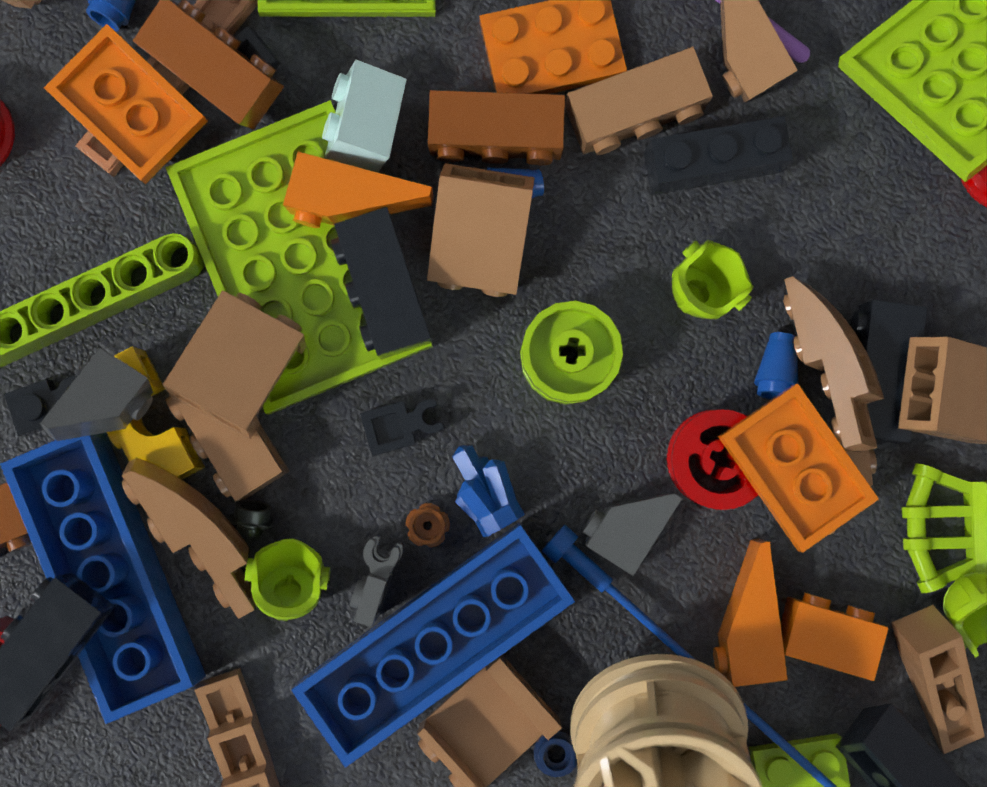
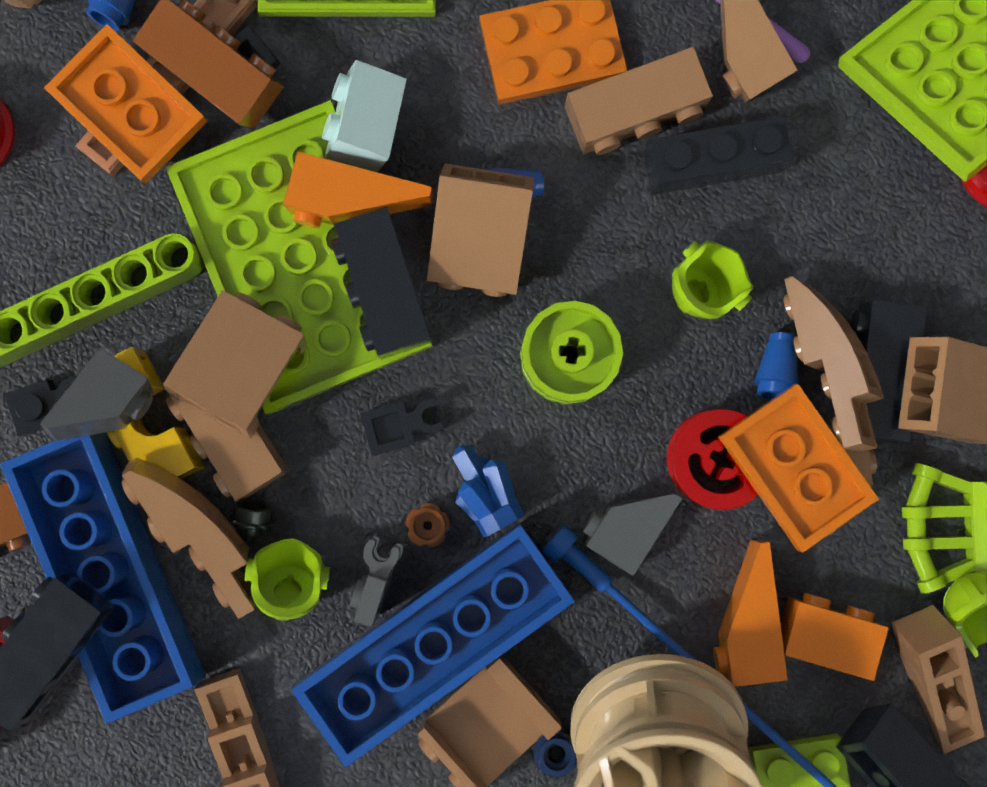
(496, 126): dark orange brick -> none

